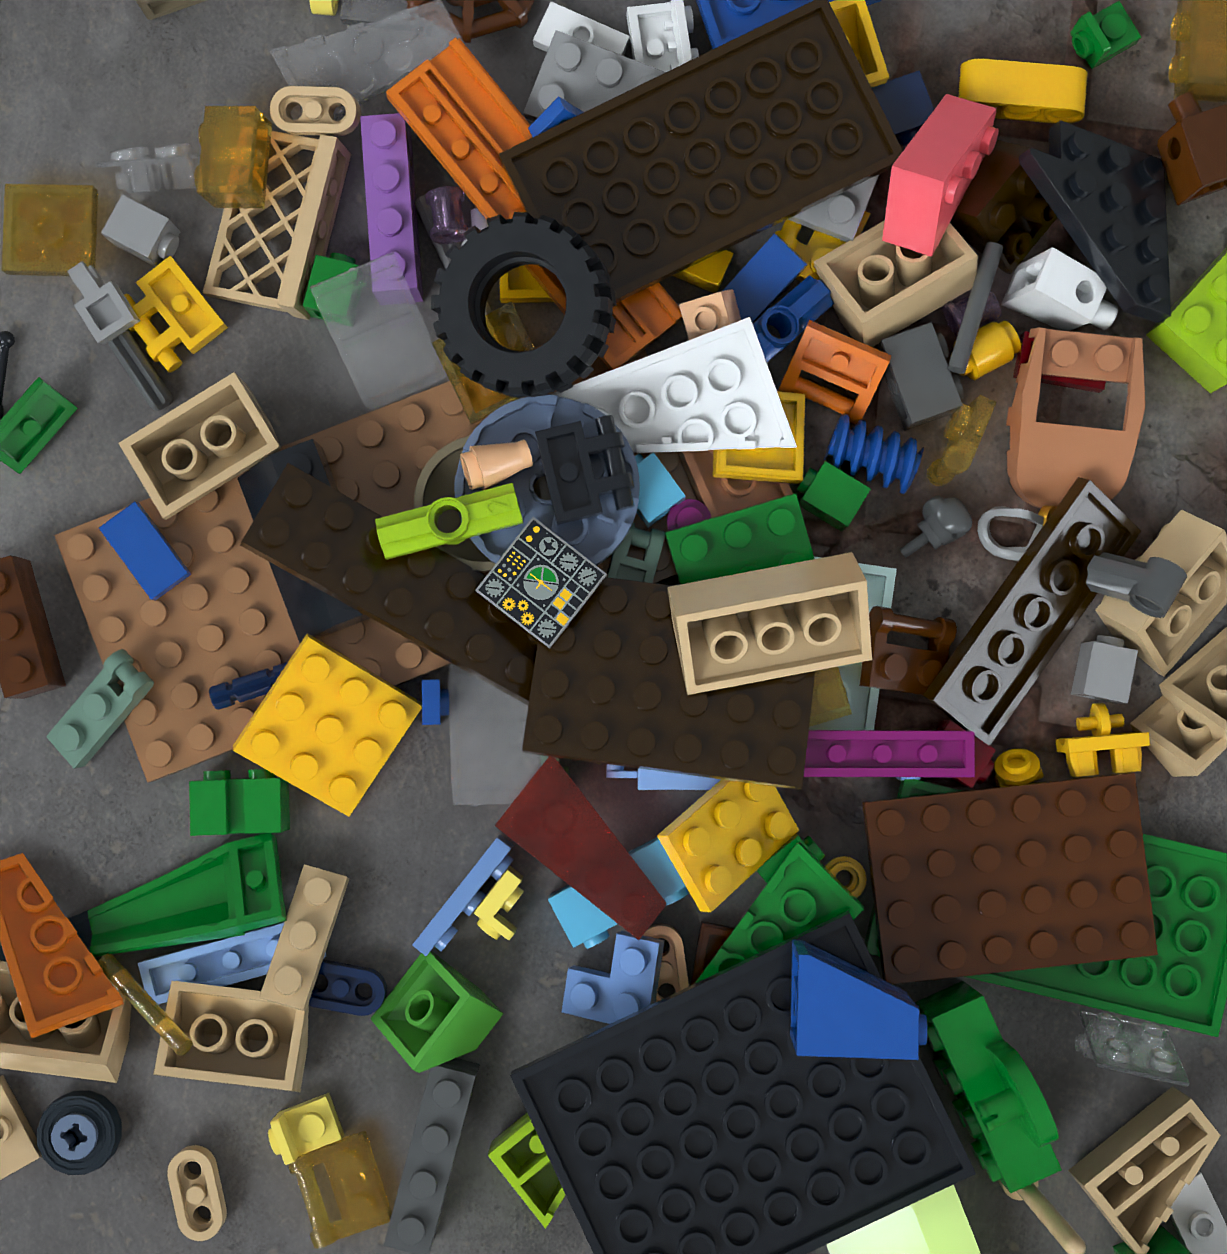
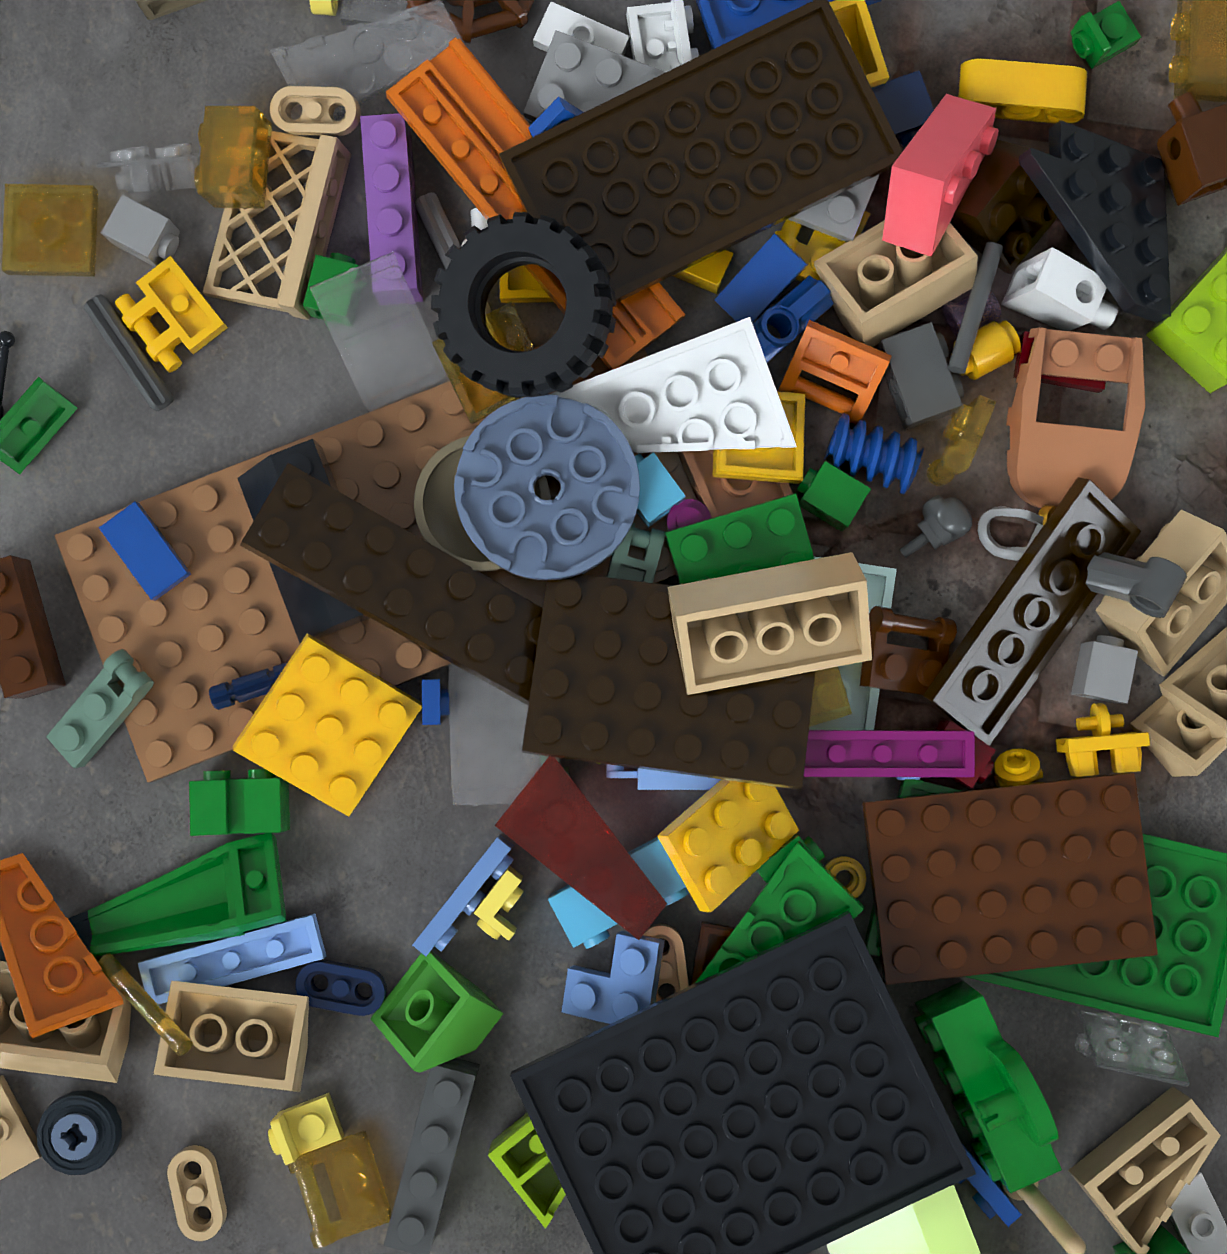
(103, 306): light grey plate -> none
(200, 445): tan slope -> none
(304, 938): tan plate -> none
(419, 530): lime piece -> none
(447, 214): clear purple bush -> none
(493, 463): light nougat cone -> none
(541, 582): tile -> none
(570, 471): black plate -> none
(709, 313): light nougat brick -> none
(849, 1011): blue slope -> none
(990, 1196): none -> blue plate

